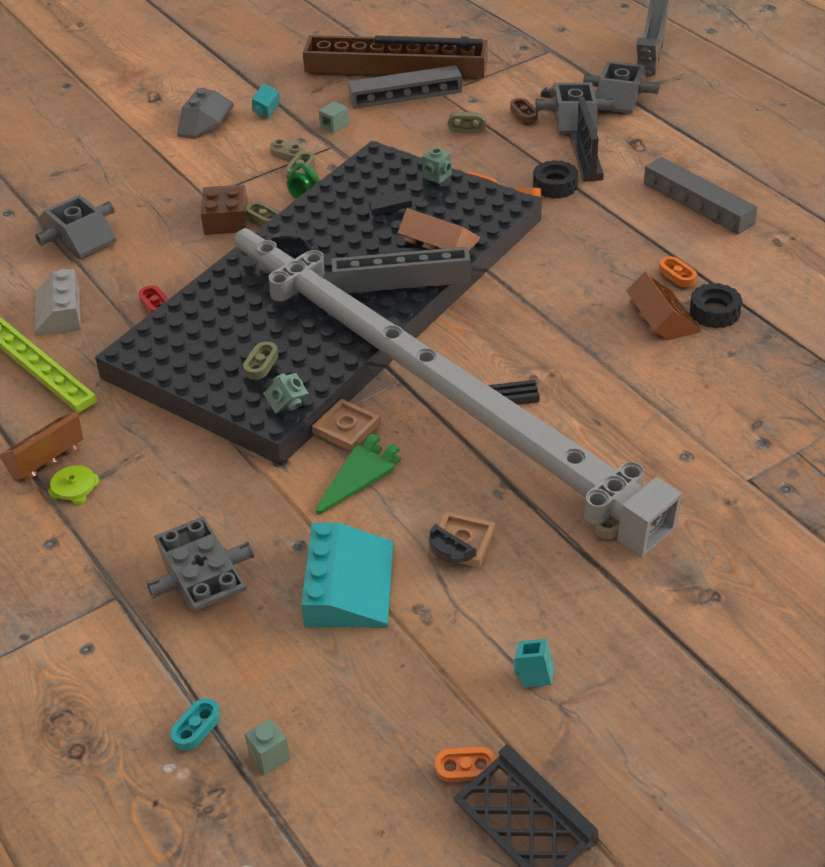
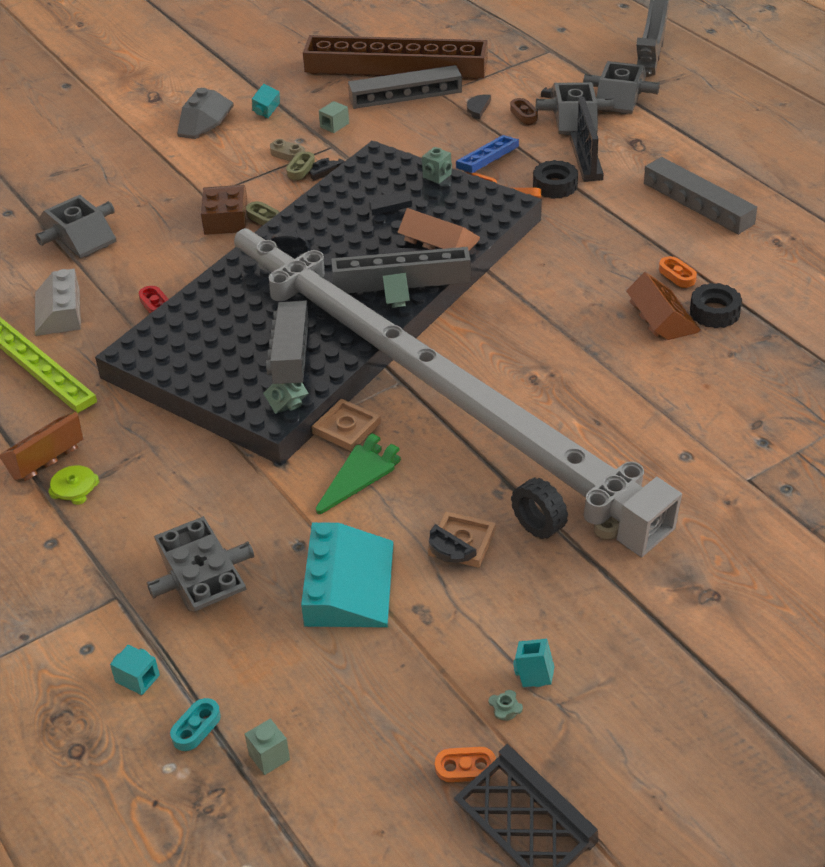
(134, 669): none -> teal brick
(260, 360): olive plate -> none
(288, 343): none -> dark grey brick
(301, 182): green piece -> none
(324, 167): none -> black tile
(396, 289): none -> sand green brick
(463, 42): black bar -> none
(467, 122): olive plate -> none
(478, 105): none -> black tile
(487, 154): none -> blue plate
(505, 712): none -> sand green plate
(519, 392): black tile -> none
(548, 500): none -> black tyre

